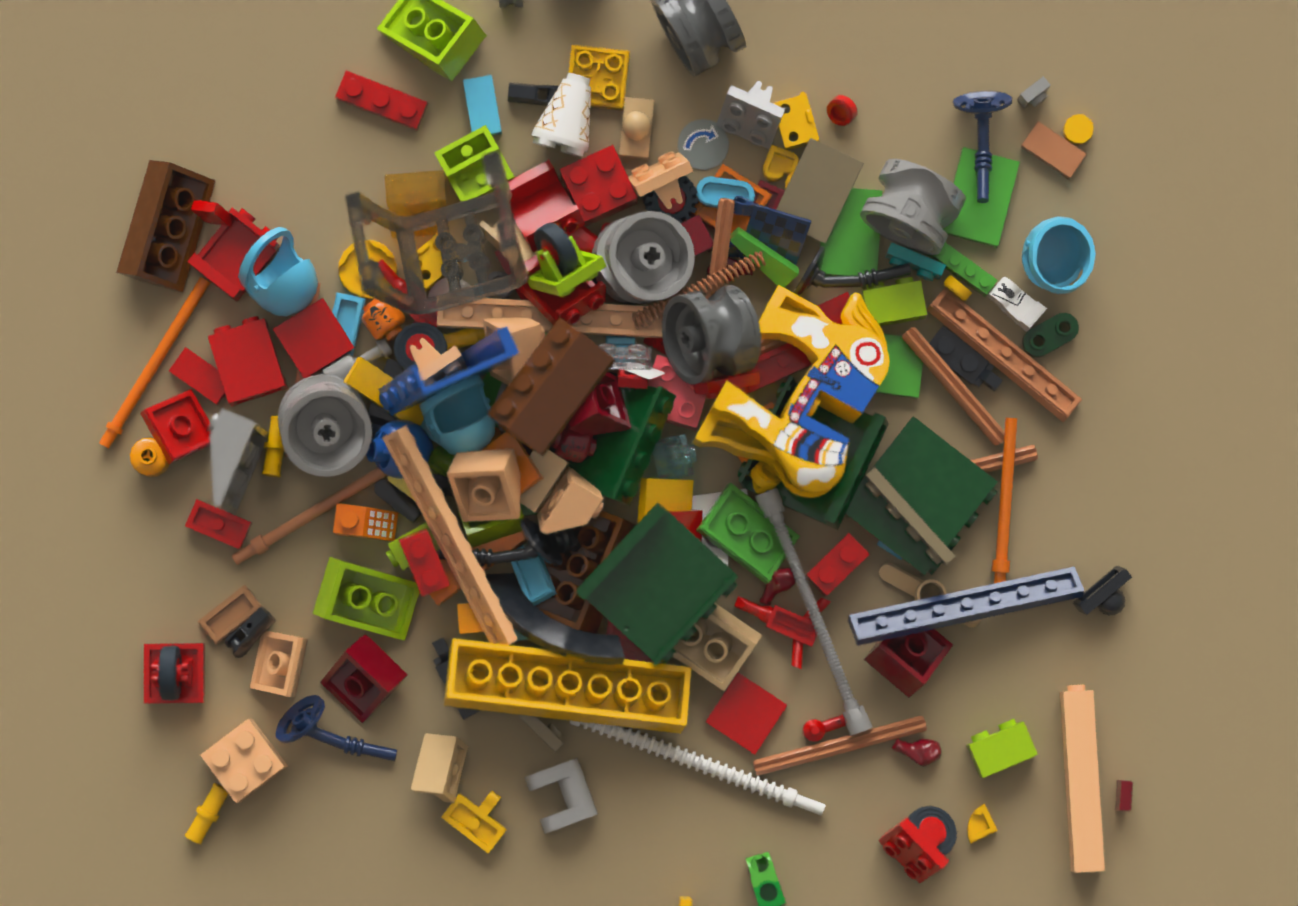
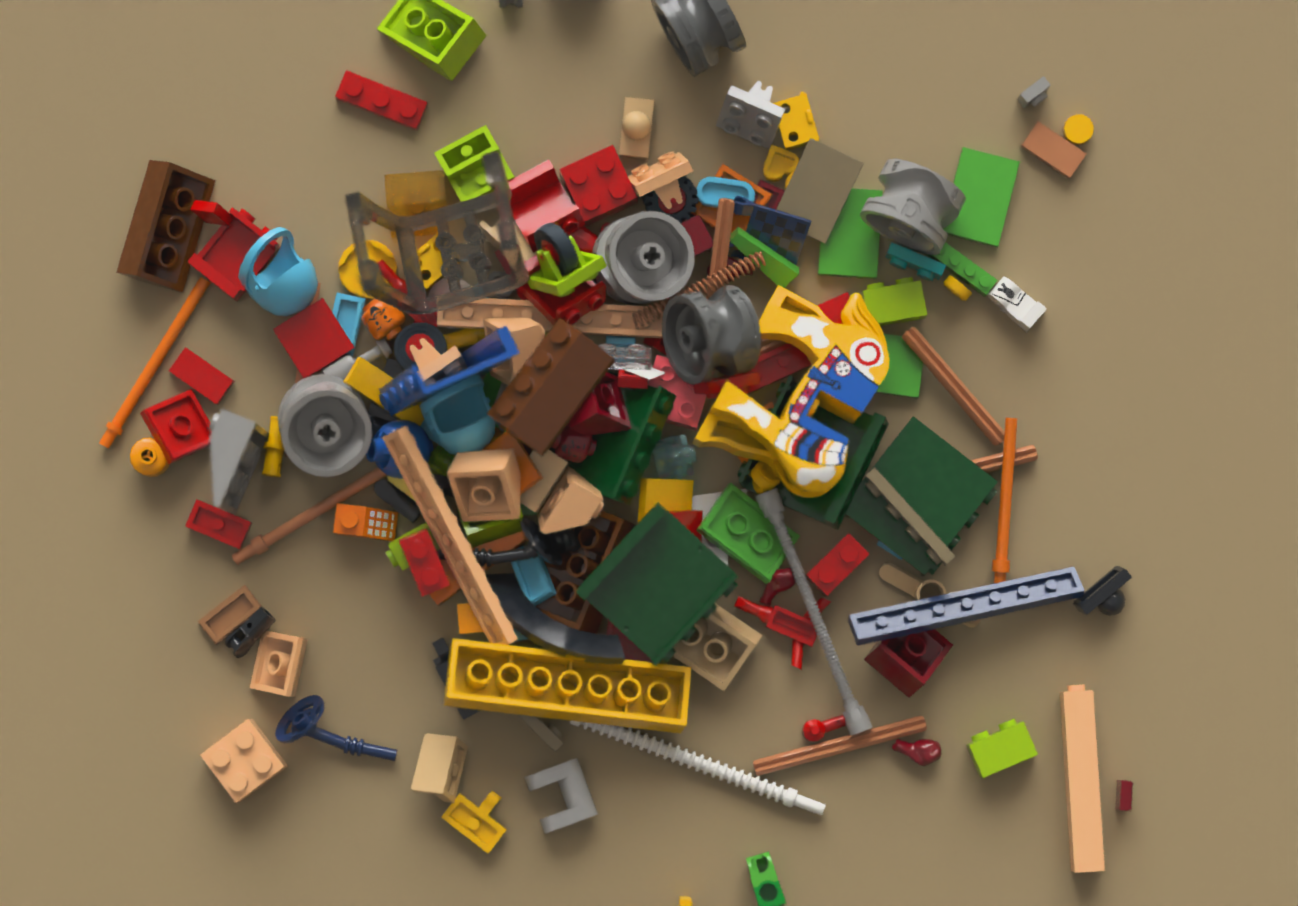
(174, 673): red plate -> none
(207, 813): yellow pin -> none
(247, 361): red panel -> none
(363, 678): dark red slope -> none
(366, 599): lime slope -> none
(482, 104): medium azure tile -> none
(529, 93): black bar -> none
(566, 117): white cone -> none
(607, 73): yellow tile -> none
(703, 144): light grey sticker -> none
(746, 713): red tile -> none
(816, 276): black dish -> none
(841, 110): red tile -> none
(921, 842): red plate -> none
(964, 360): black hinge -> none
(980, 824): yellow tile -> none
(982, 105): dark blue dish -> none
(1004, 354): nougat tile -> none
(1051, 335): dark green plate -> none
(1057, 253): medium azure piece -> none

